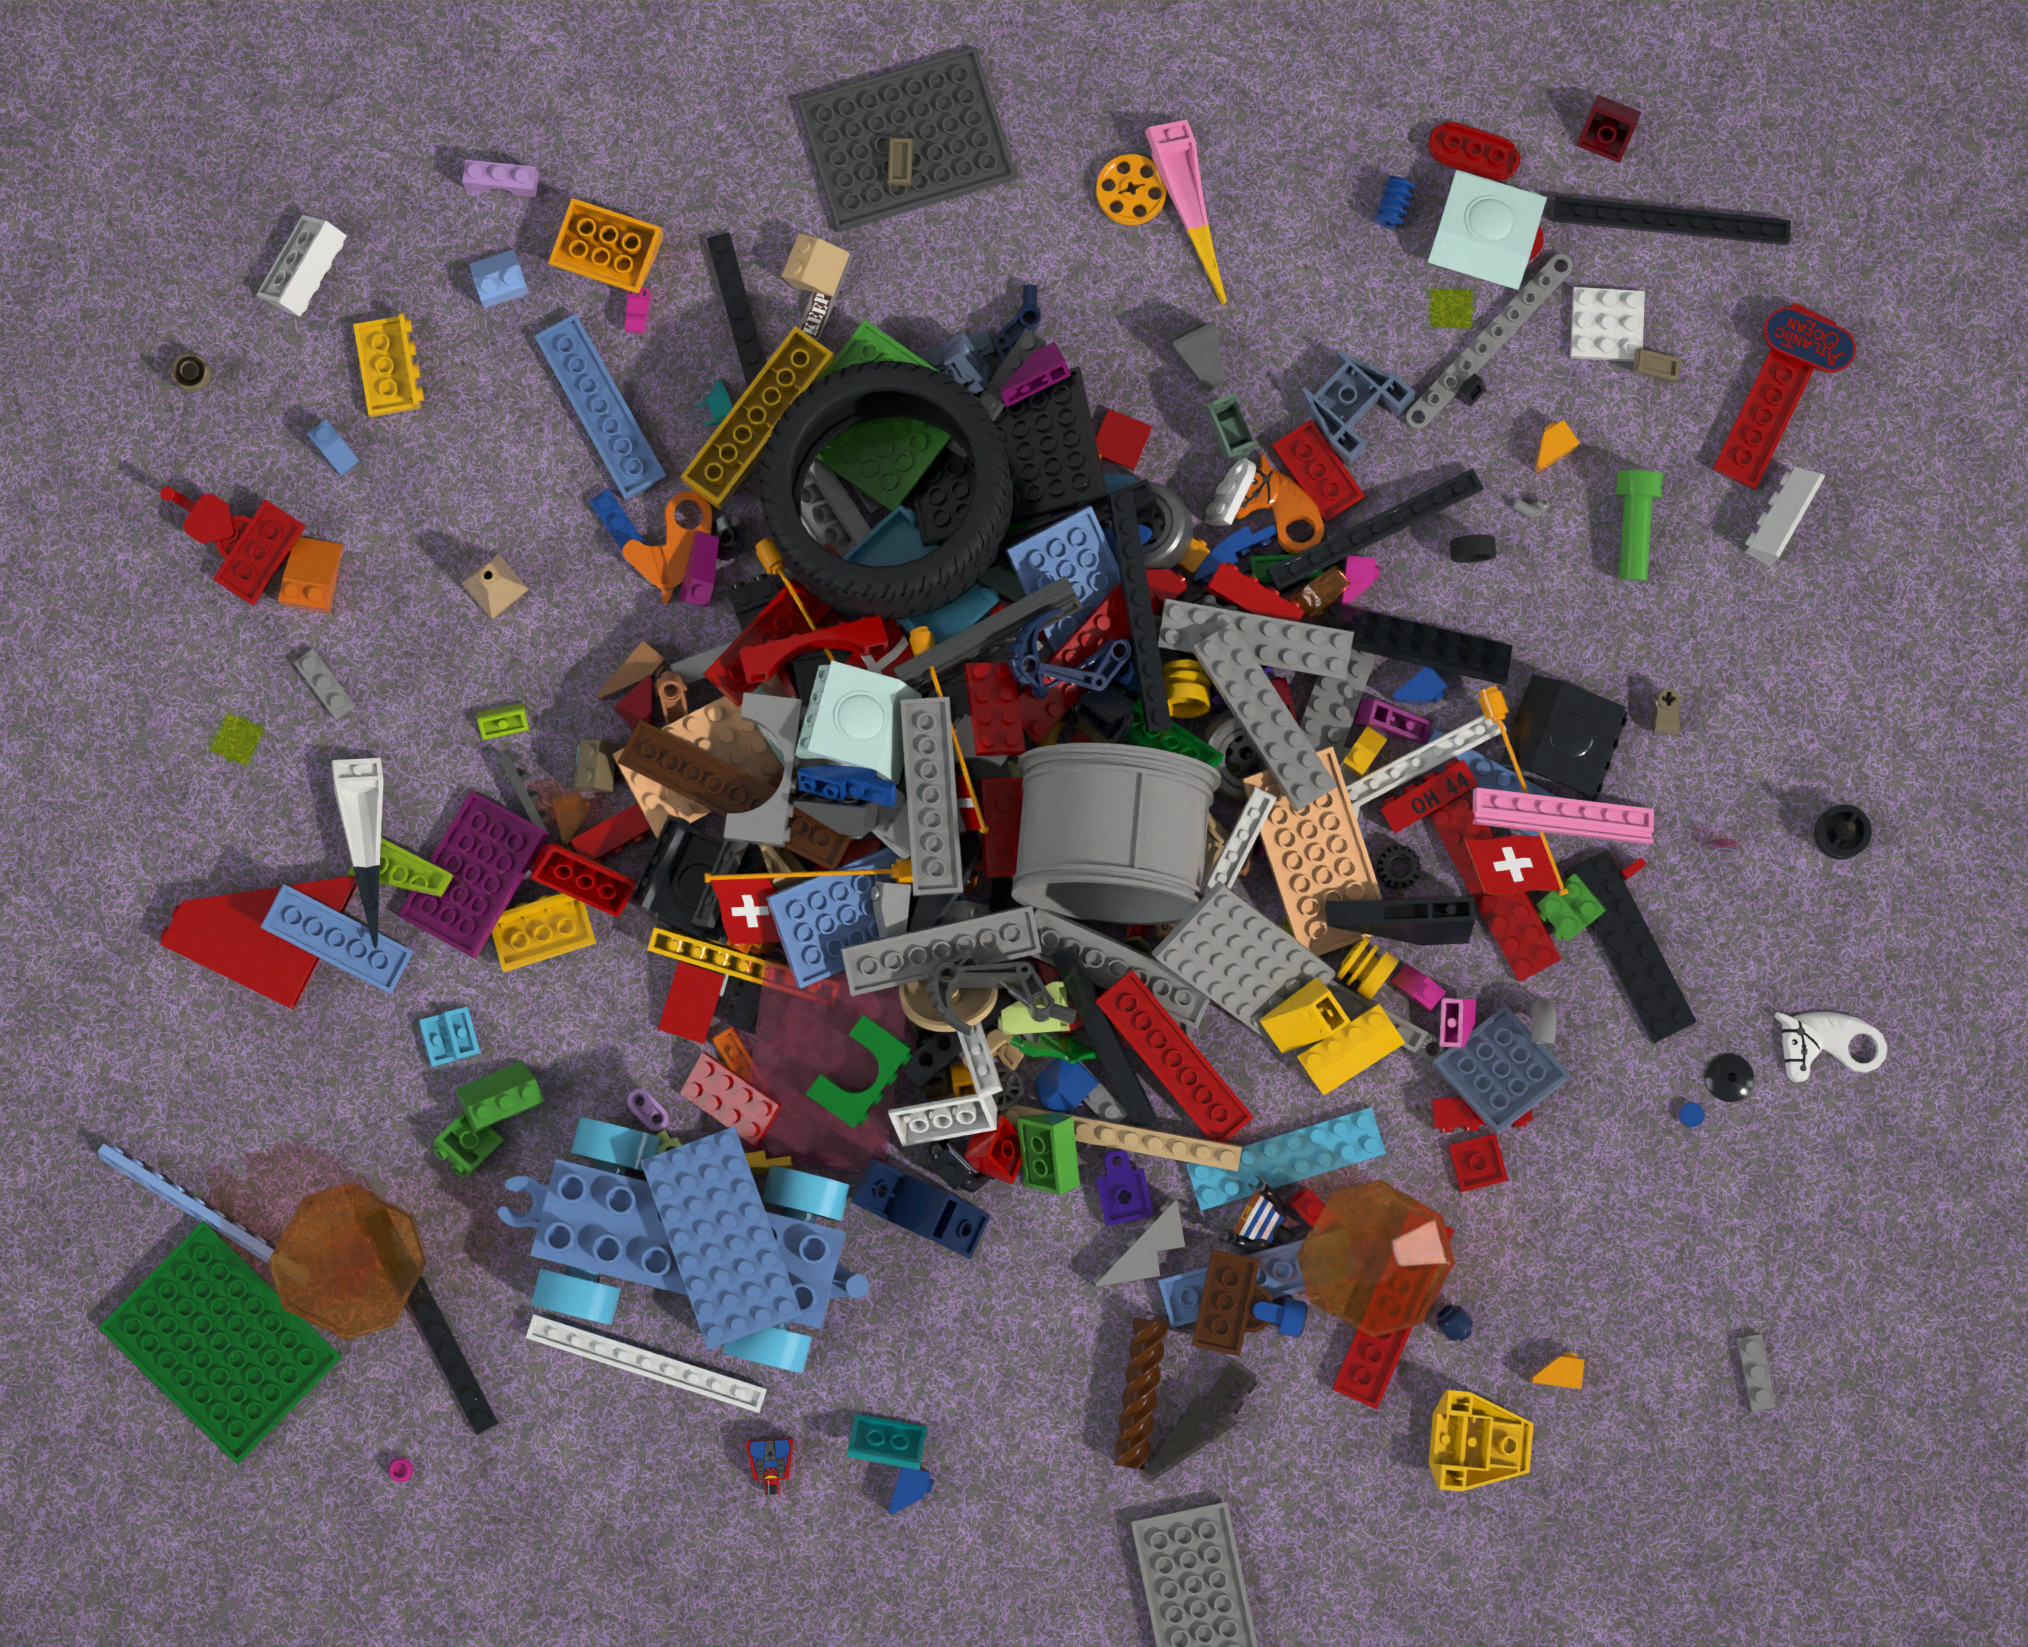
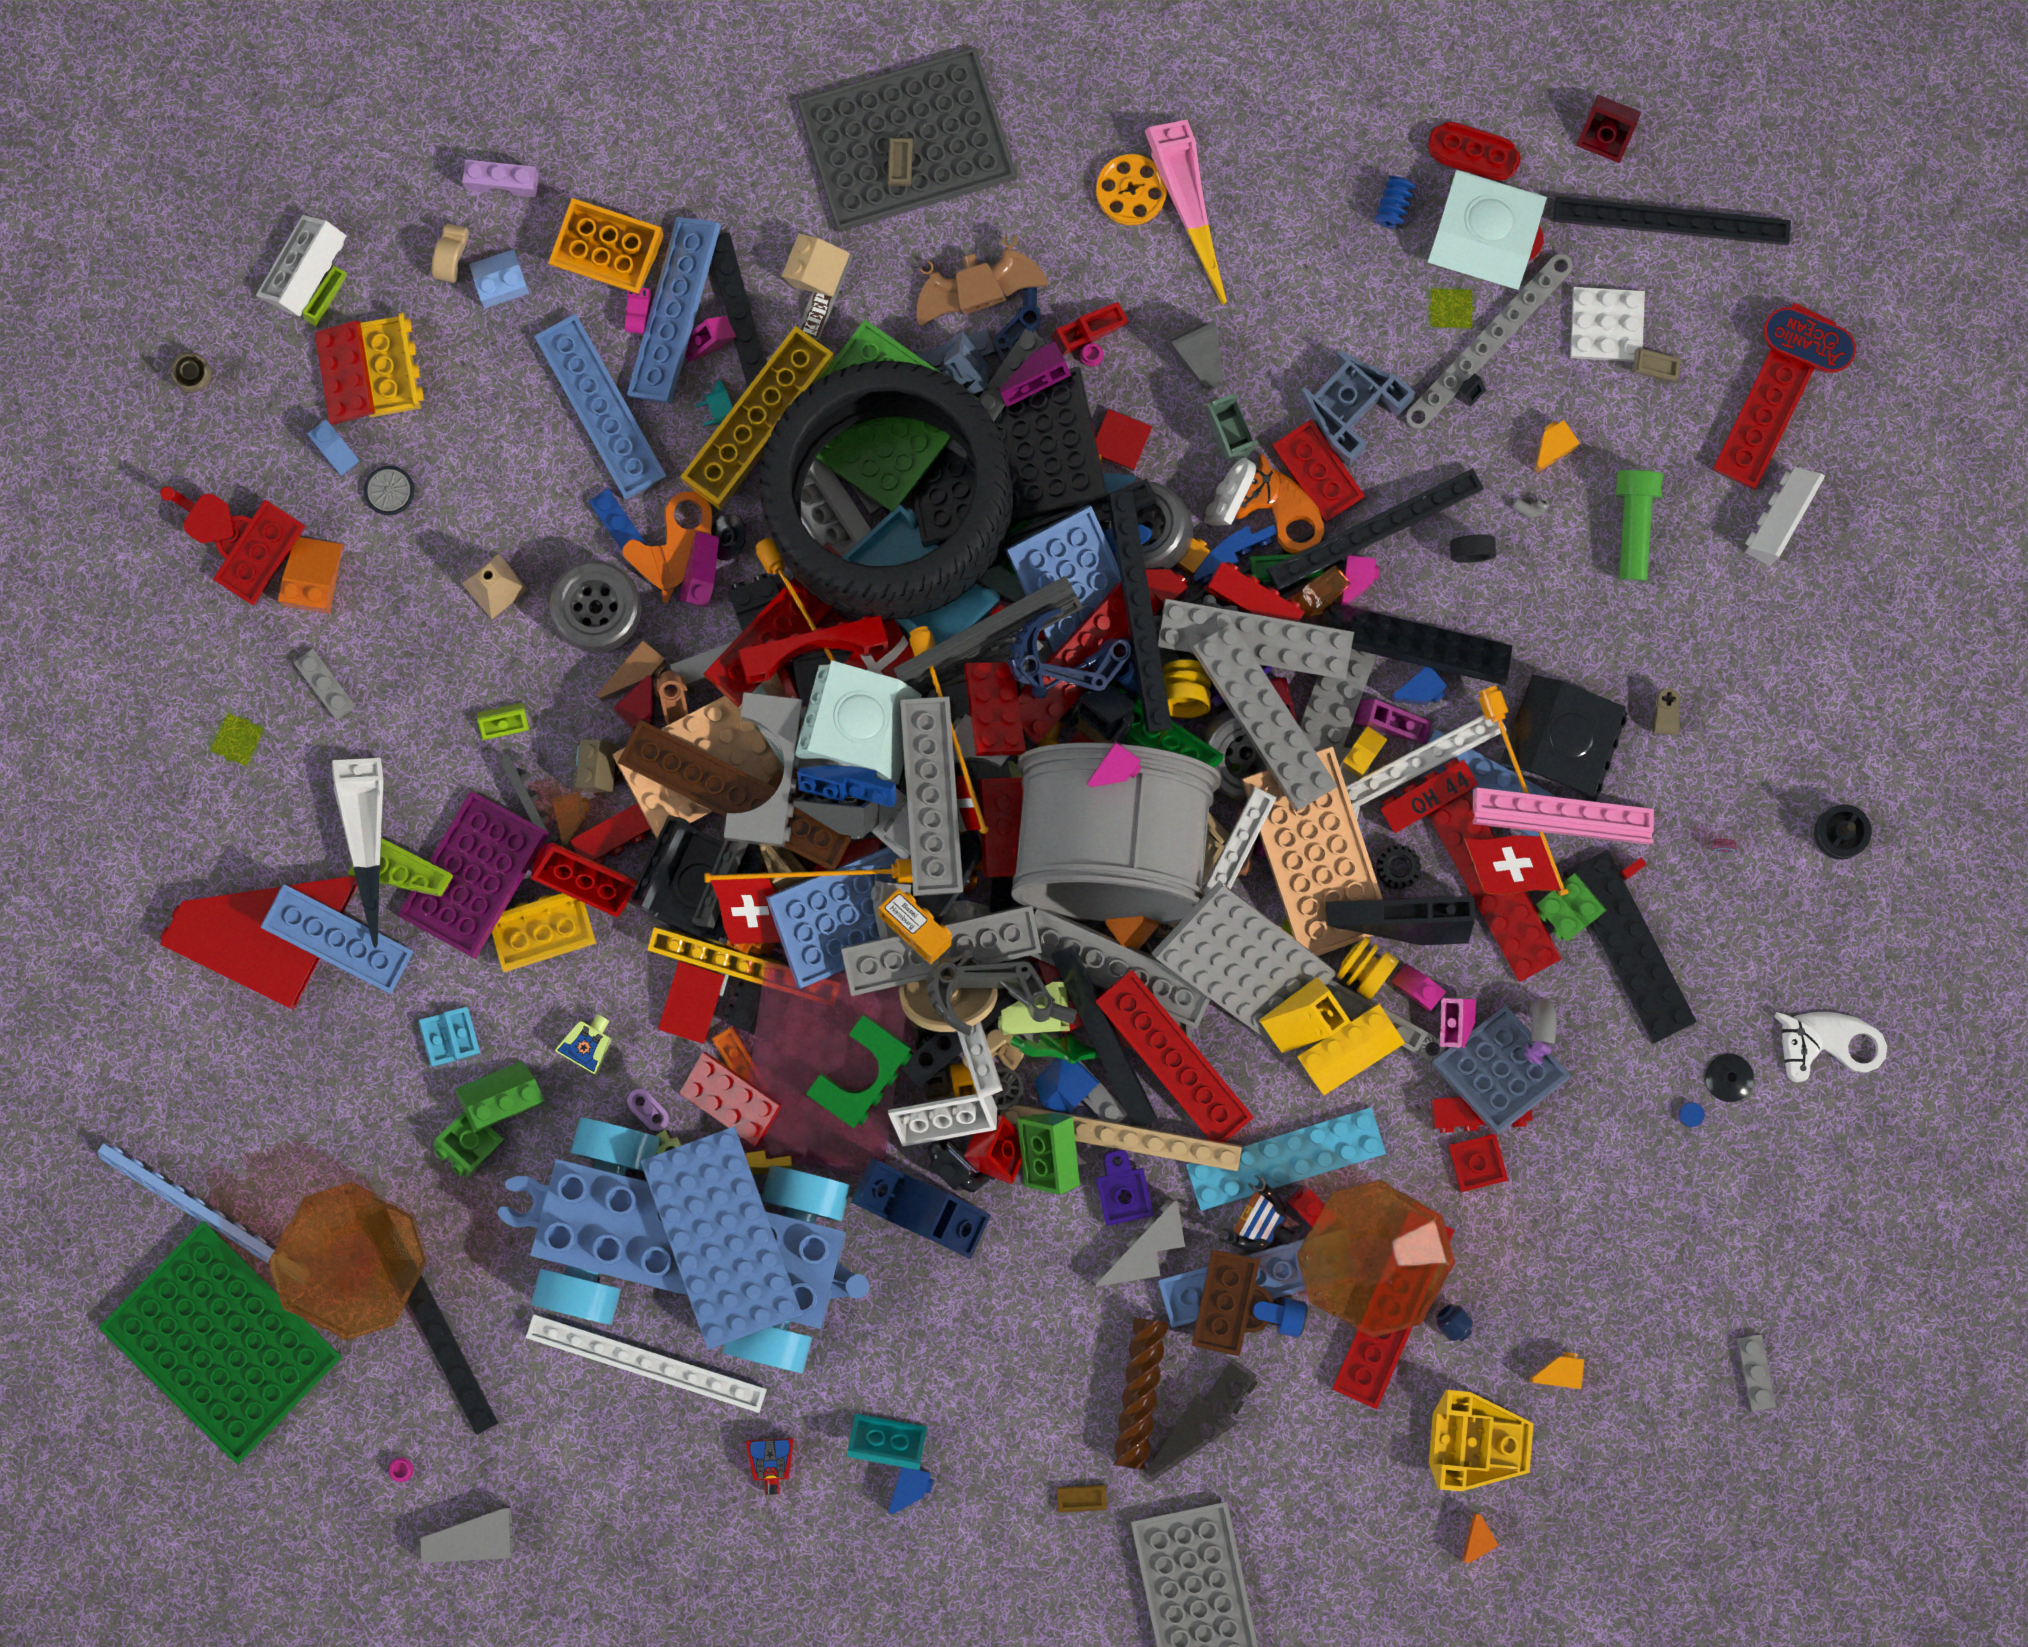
(324, 295): none -> lime piece
(344, 372): none -> red plate
(389, 490): none -> light grey wheel
(448, 252): none -> tan animal
(473, 1540): none -> light grey slope
(569, 591): none -> flat silver wheel
(587, 1044): none -> torso
(673, 310): none -> medium blue plate
(709, 337): none -> dark pink slope
(915, 925): none -> light orange brick
(977, 284): none -> medium nougat torso
(1081, 1498): none -> pearl gold tile
(1089, 328): none -> red slope
(1091, 354): none -> dark pink plate
(1115, 767): none -> dark pink slope
(1132, 930): none -> orange slope
(1479, 1539): none -> orange slope
(1536, 1052): none -> medium lavender plate

